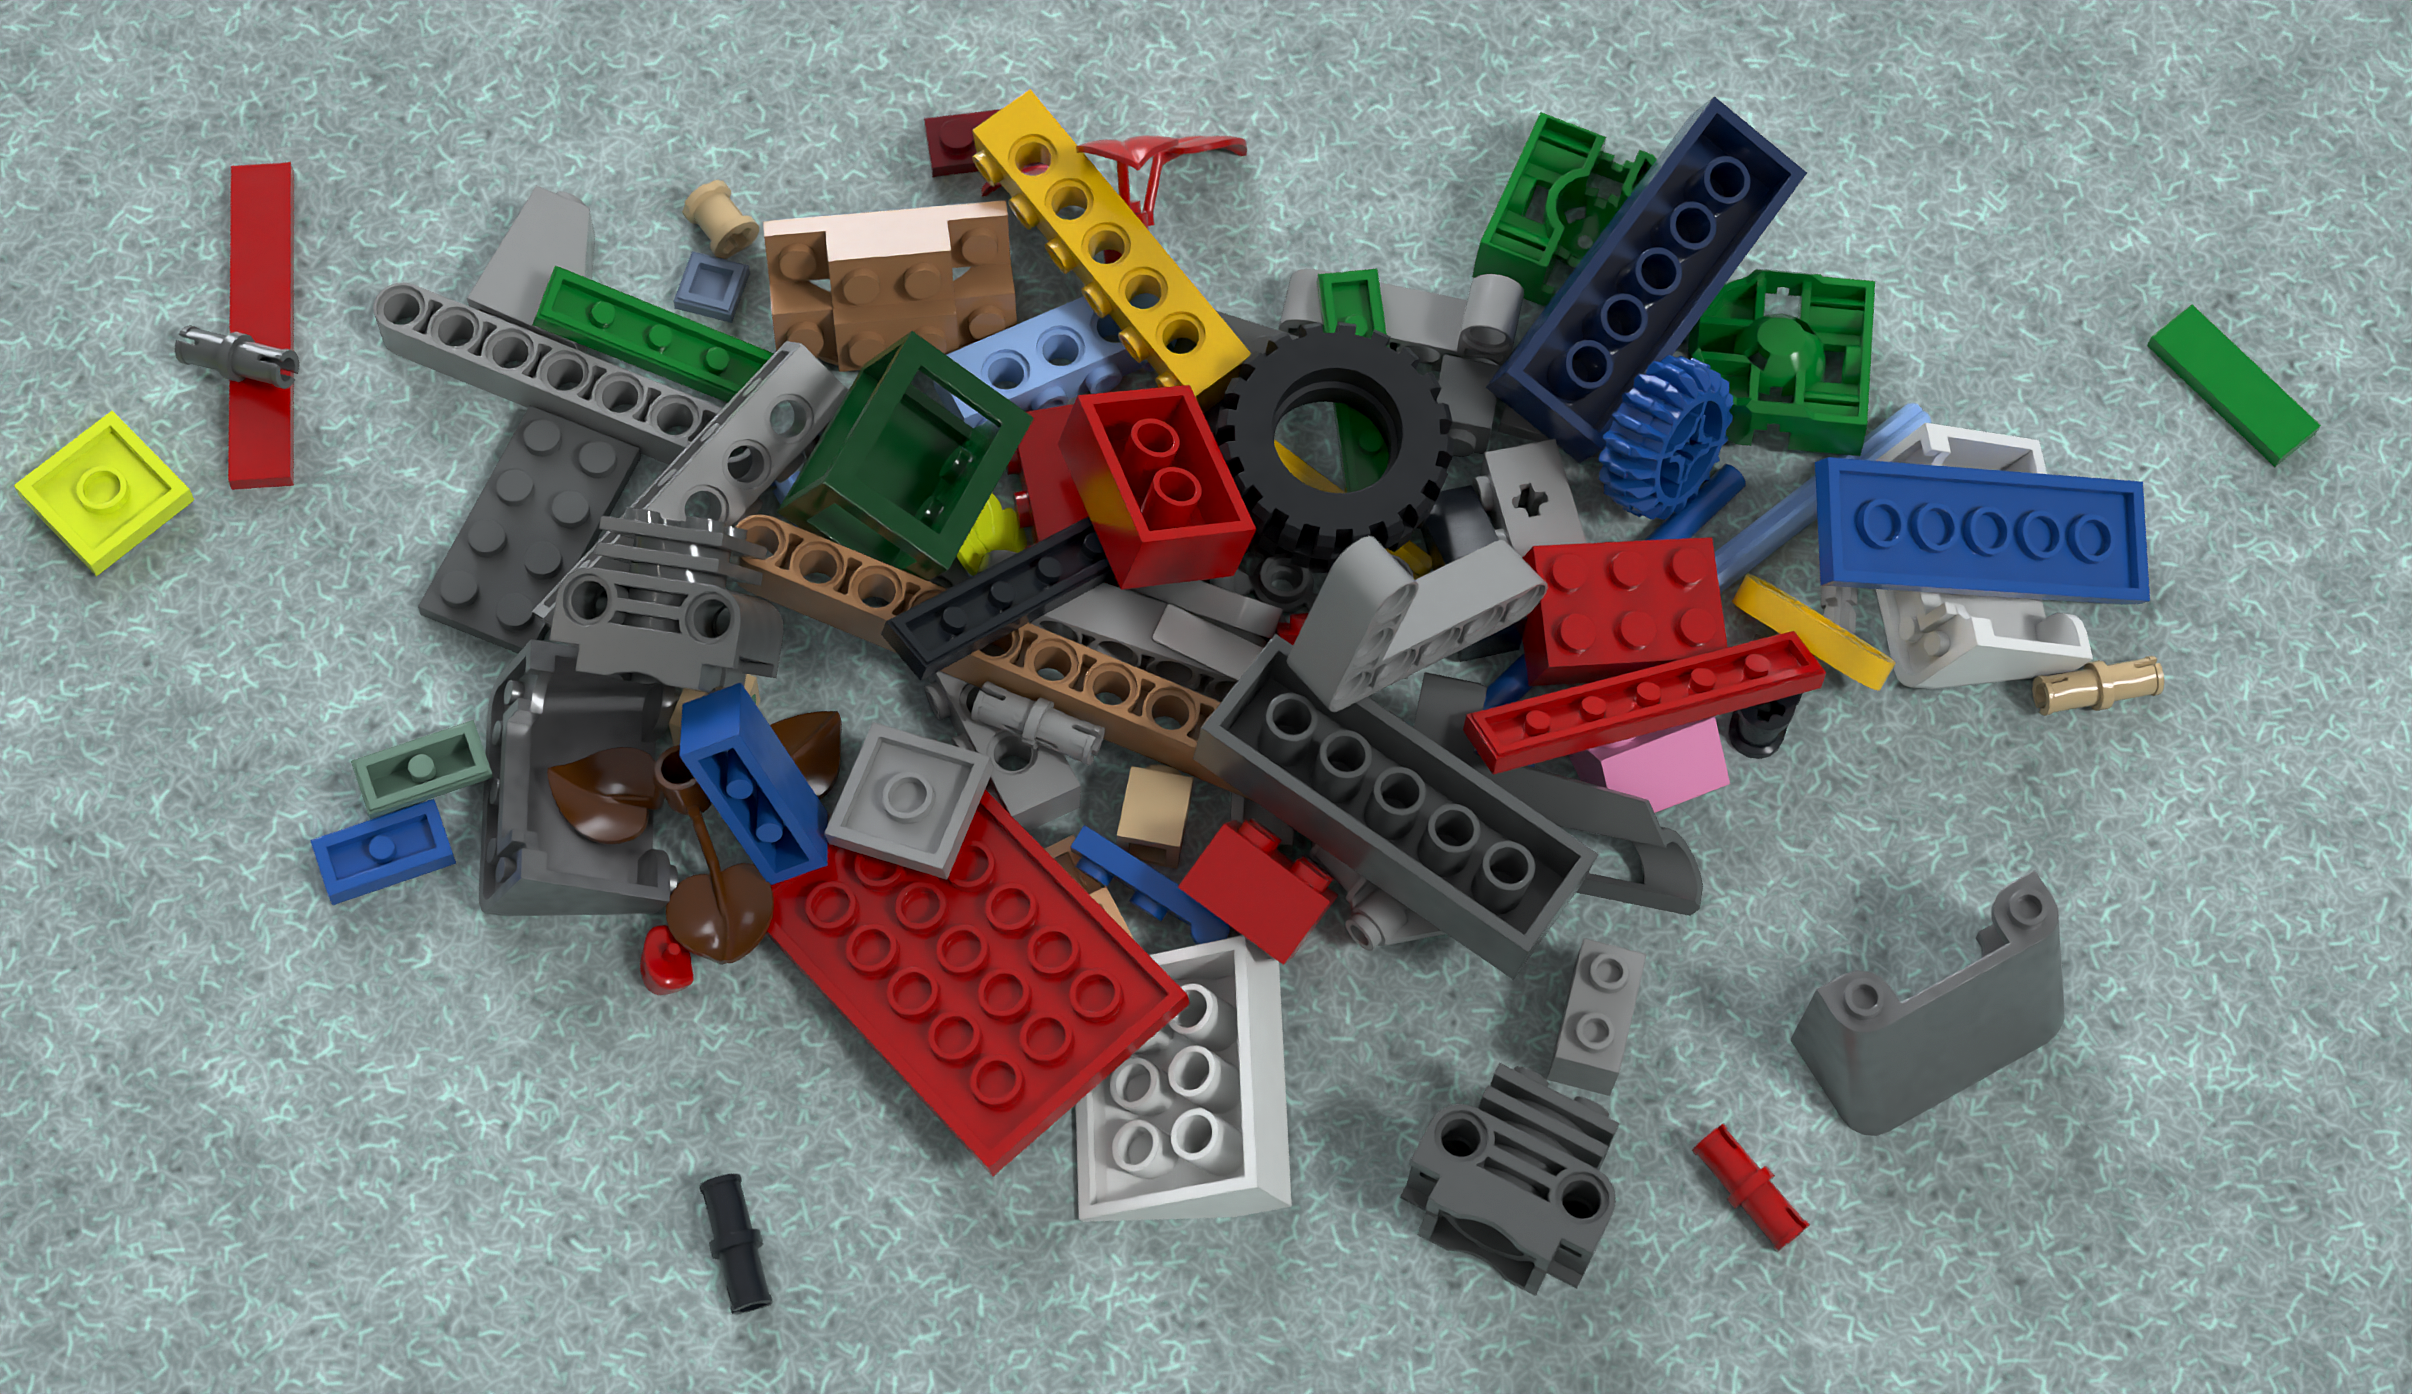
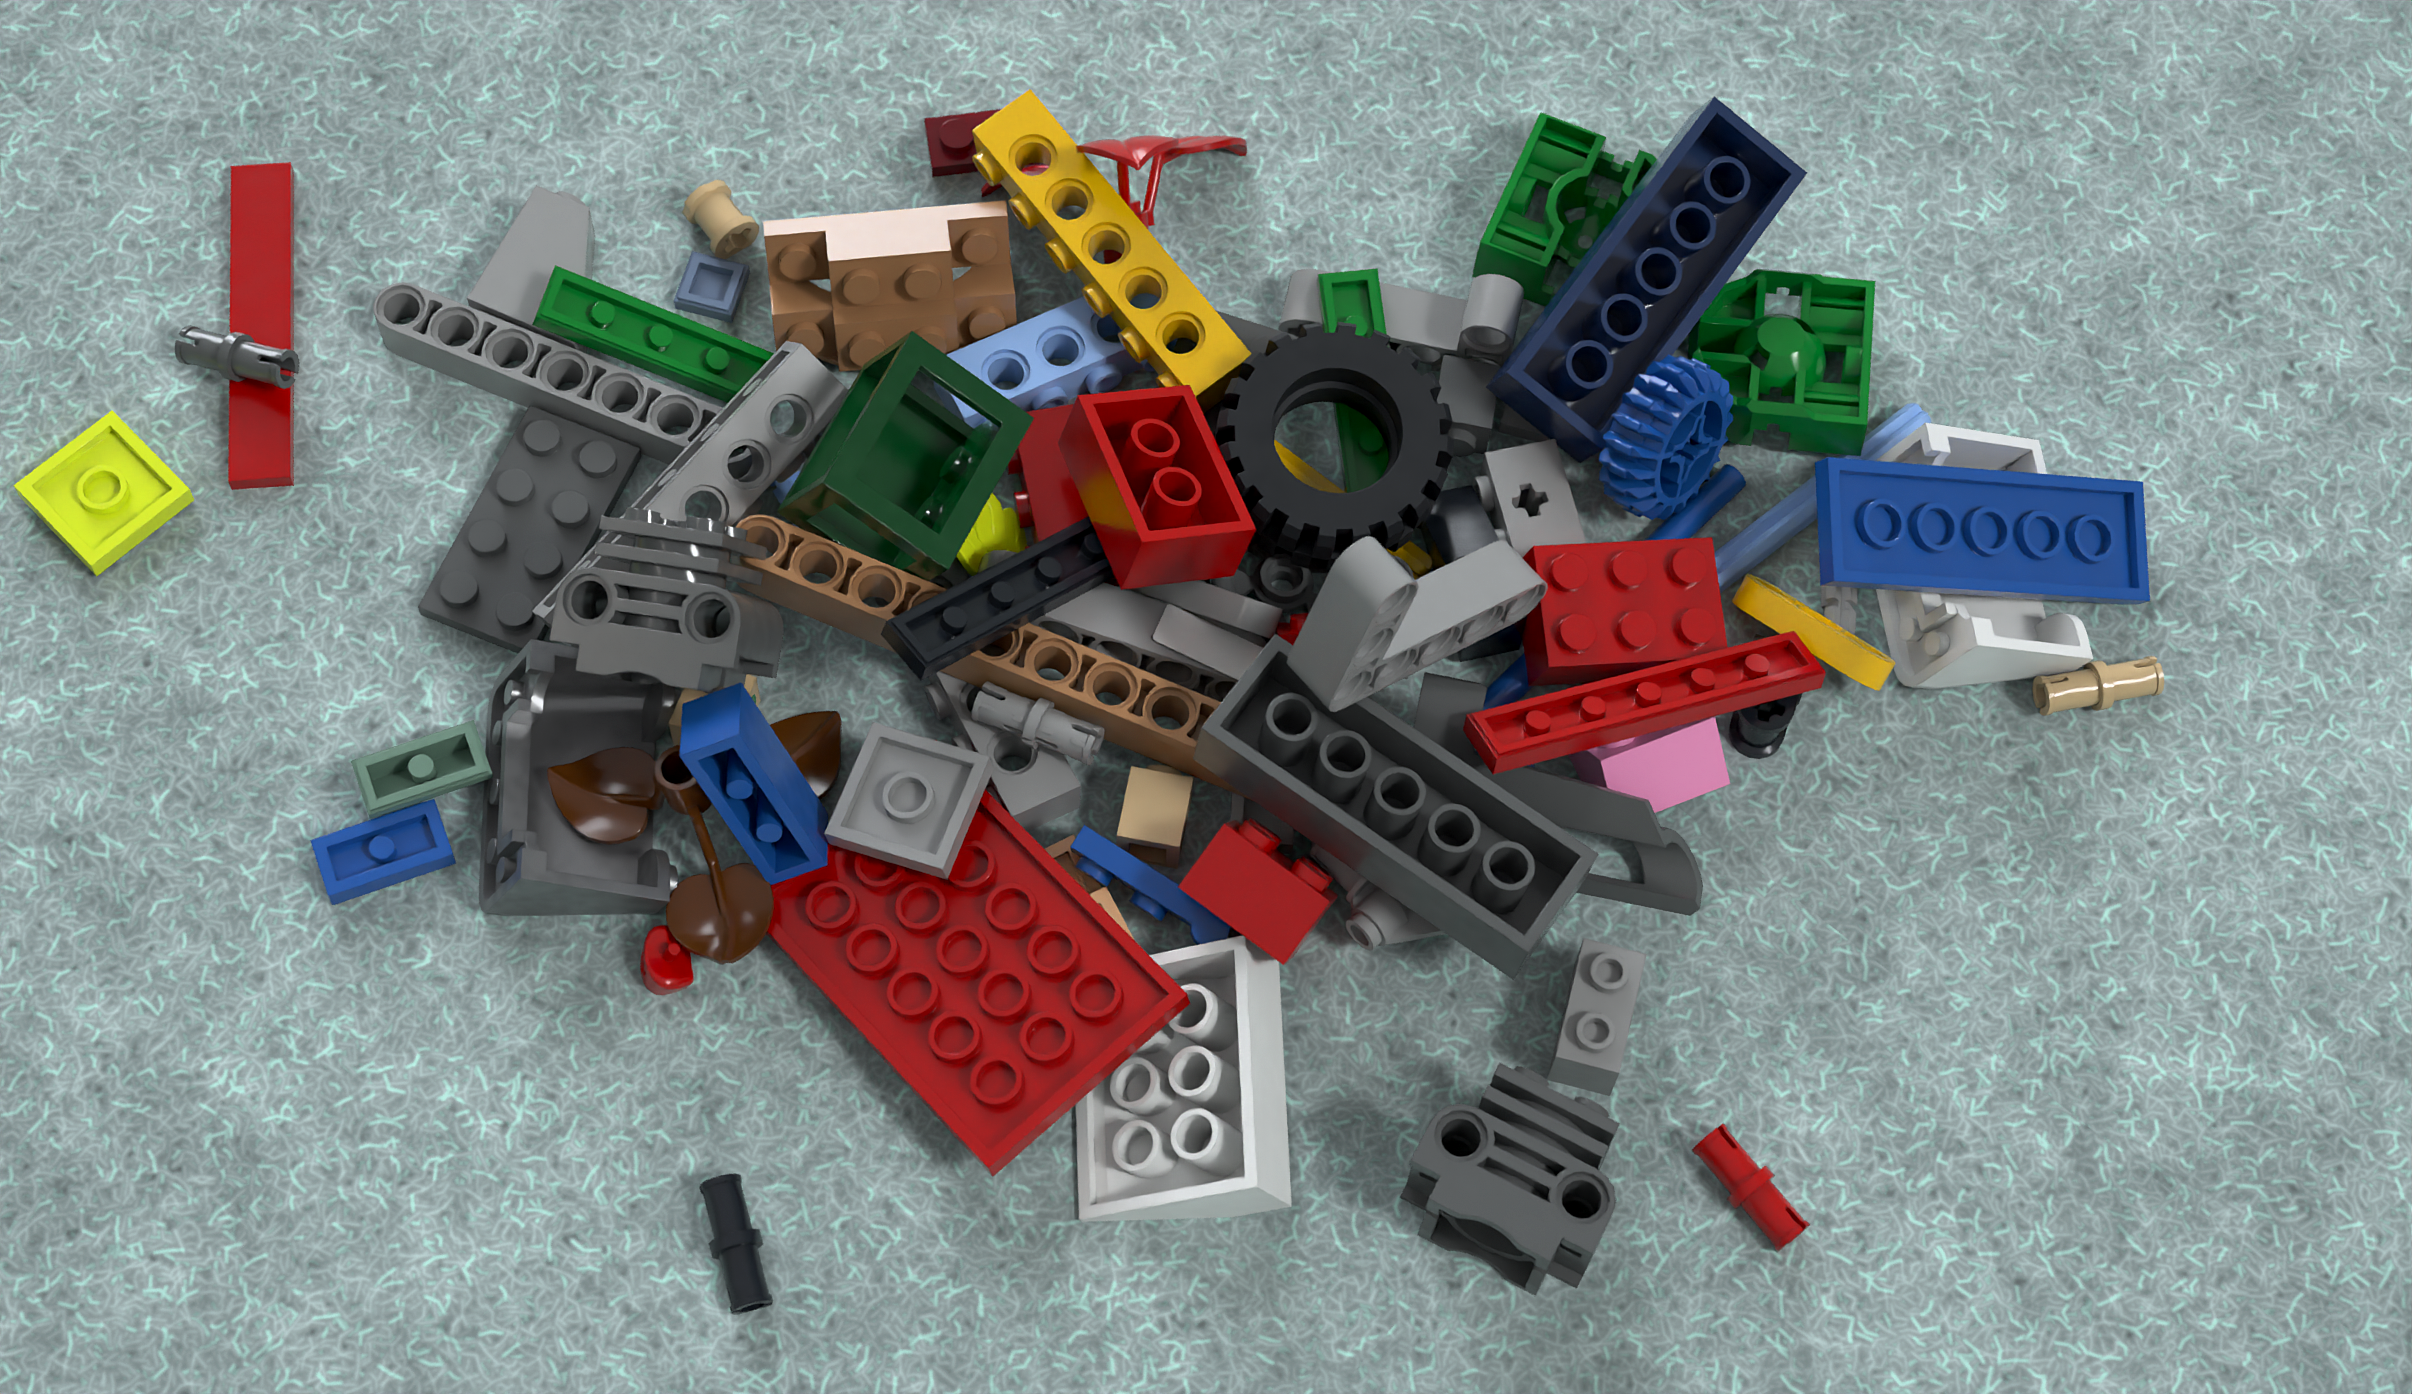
(1899, 1059): flat silver windscreen -> none
(2233, 385): green tile -> none

